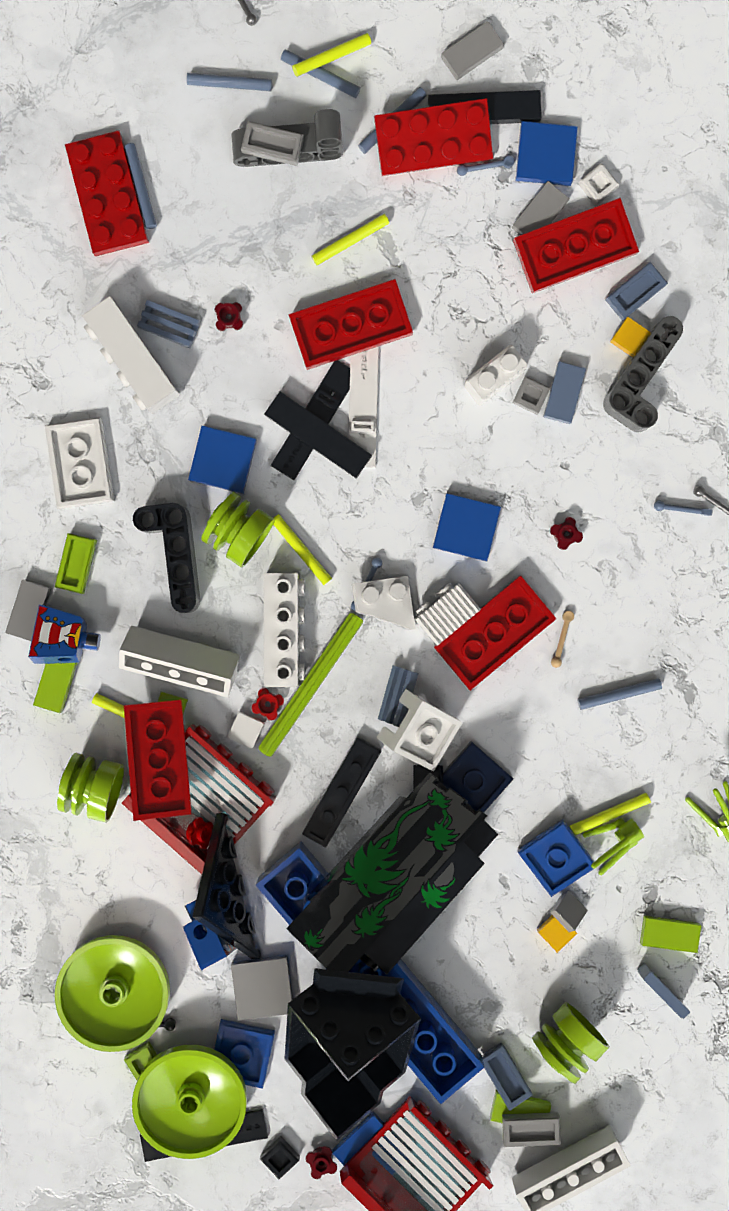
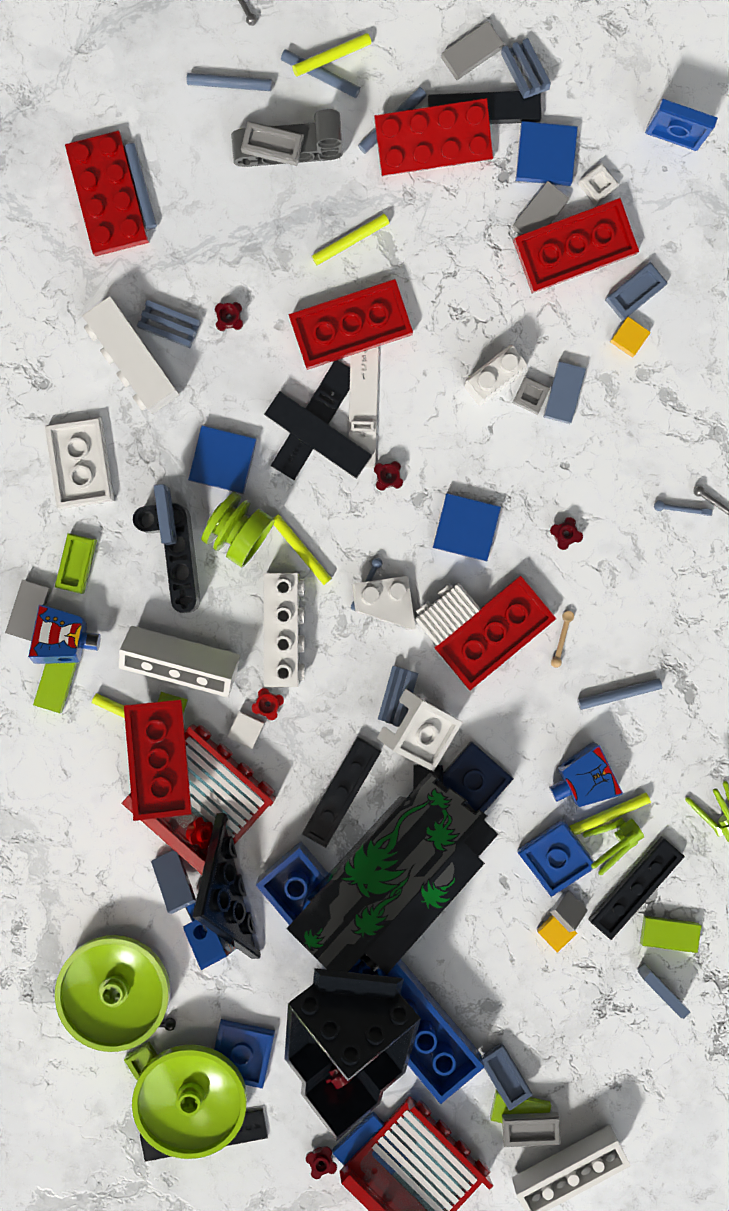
(84, 786): lime wheel -> none
(165, 514): none -> sand blue tile
(173, 881): none -> sand blue tile
(261, 987): light grey tile -> none
(280, 1157): black tile -> none
(310, 684): lime axle -> none
(337, 1078): none -> dark red plate
(393, 469): none -> dark red plate
(507, 163): sand blue hinge -> none
(526, 47): none -> sand blue tile
(568, 1044): lime wheel -> none
(586, 778): none -> blue torso
(636, 888): none -> black tile
(645, 370): dark grey beam -> none
(680, 125): none -> blue tile

